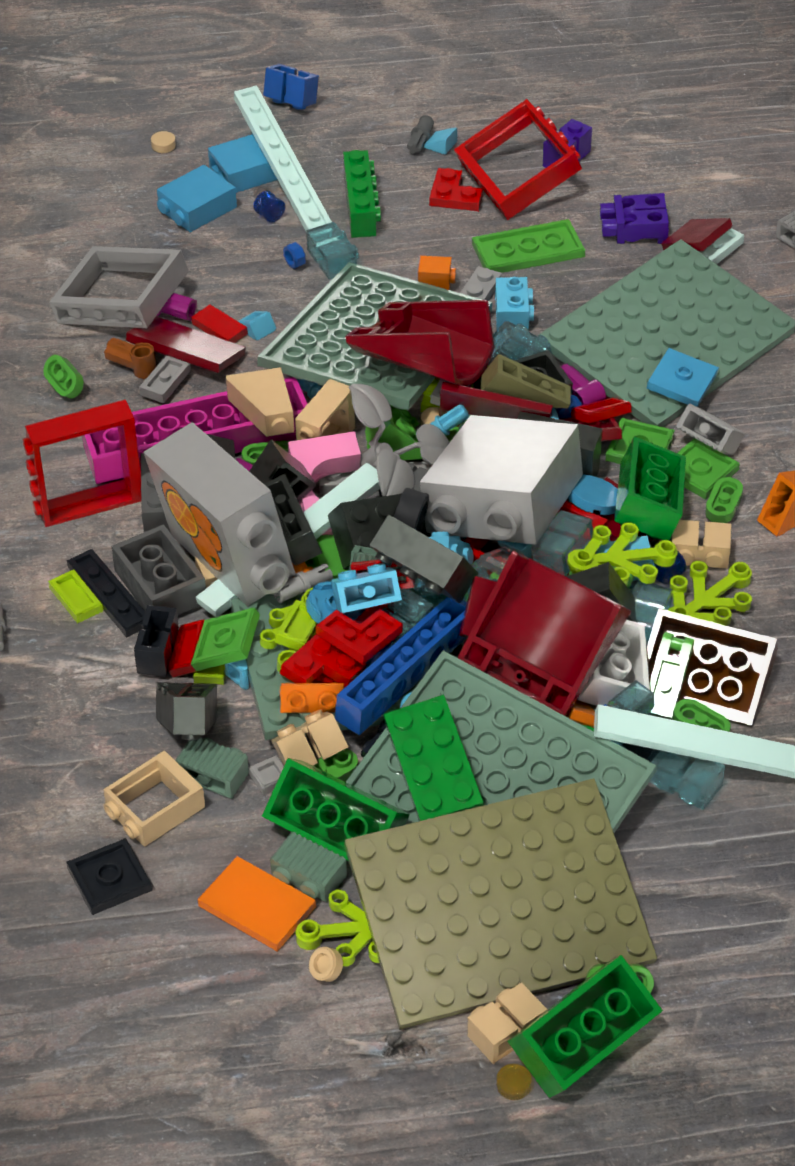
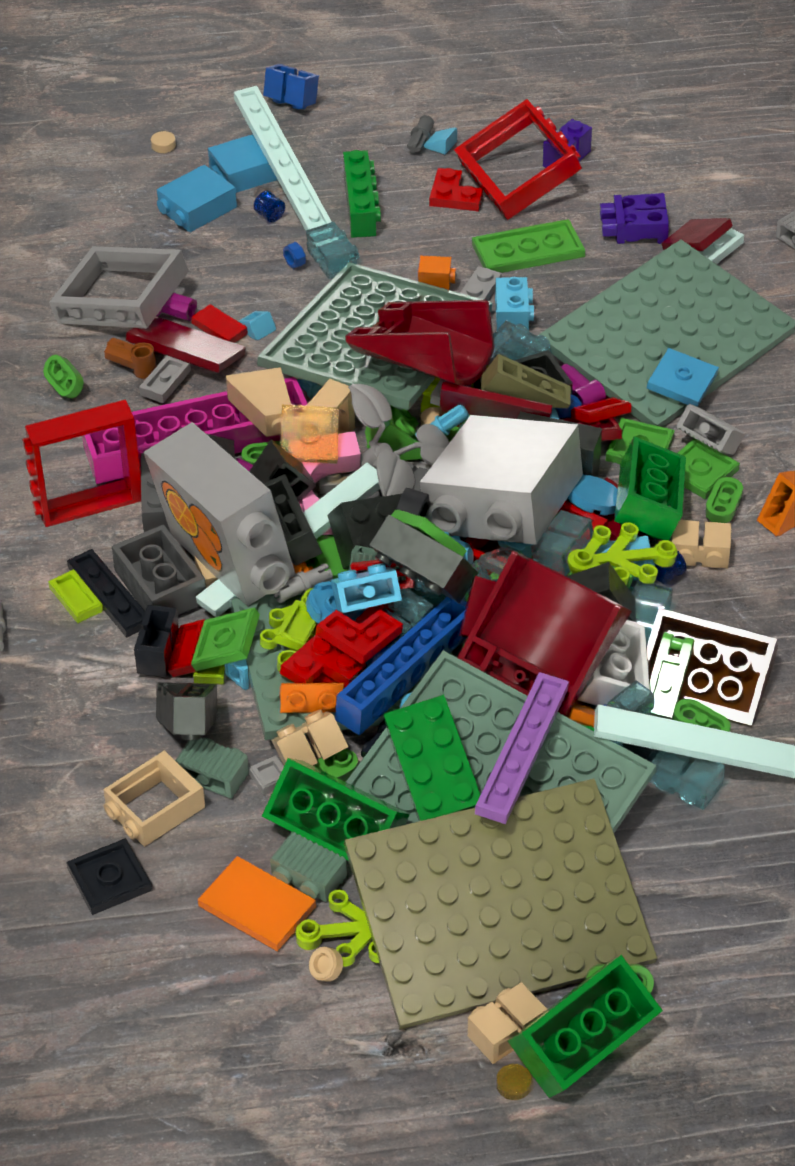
(310, 433): none -> clear yellow tile
(429, 529): none -> bright green tile
(521, 748): none -> medium lavender plate
(738, 577): lime plant -> none

